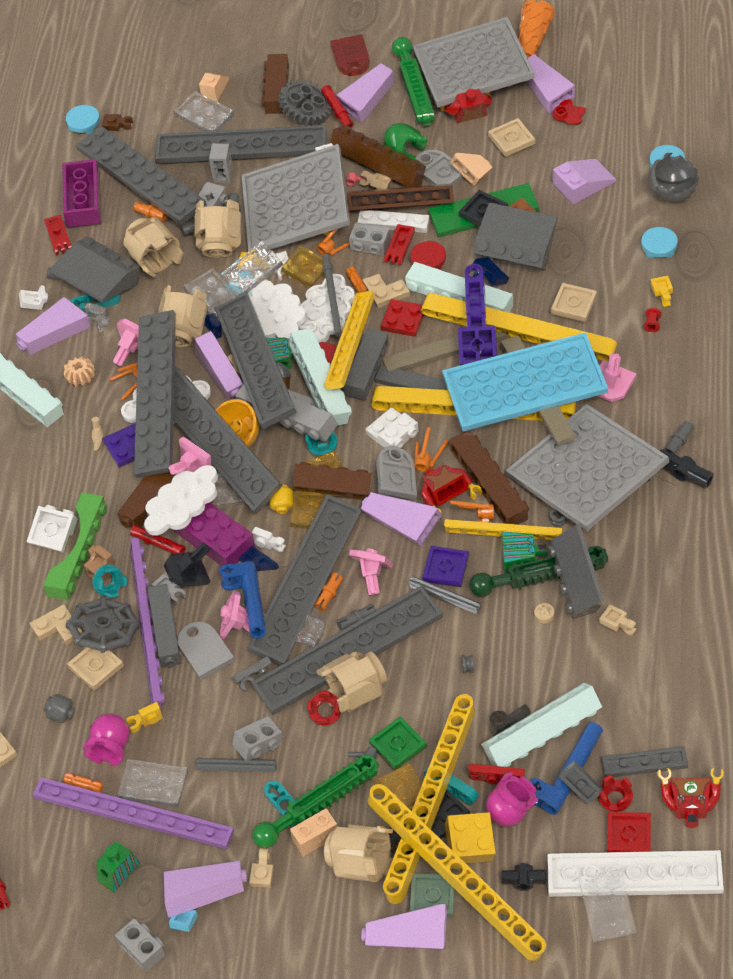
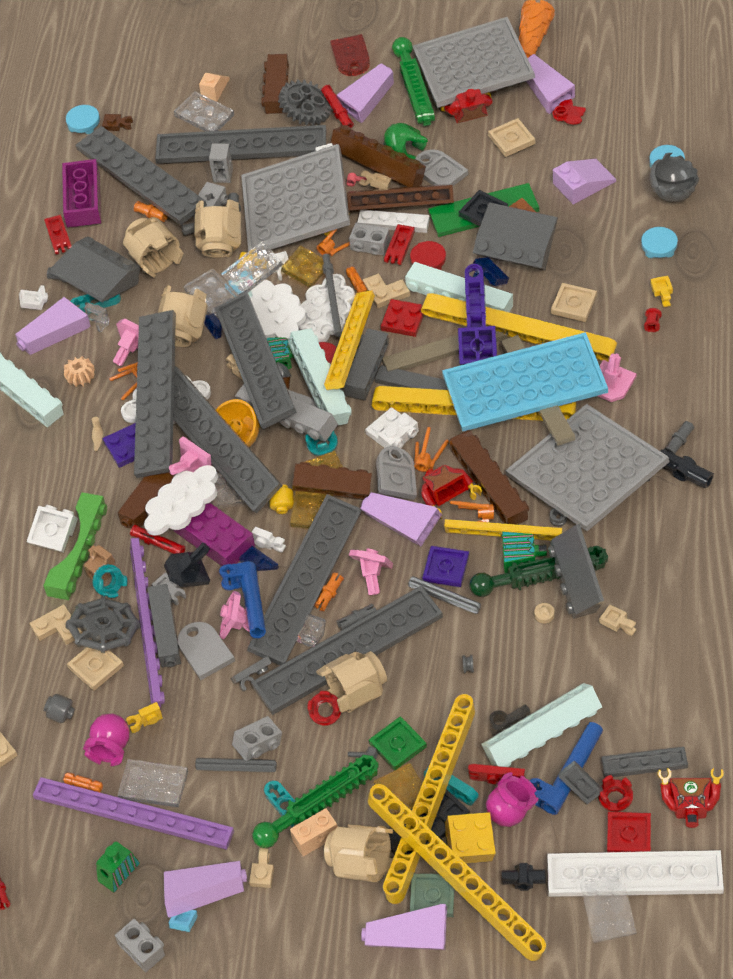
(217, 365): lavender slope -> none
(471, 166): light nougat slope -> none

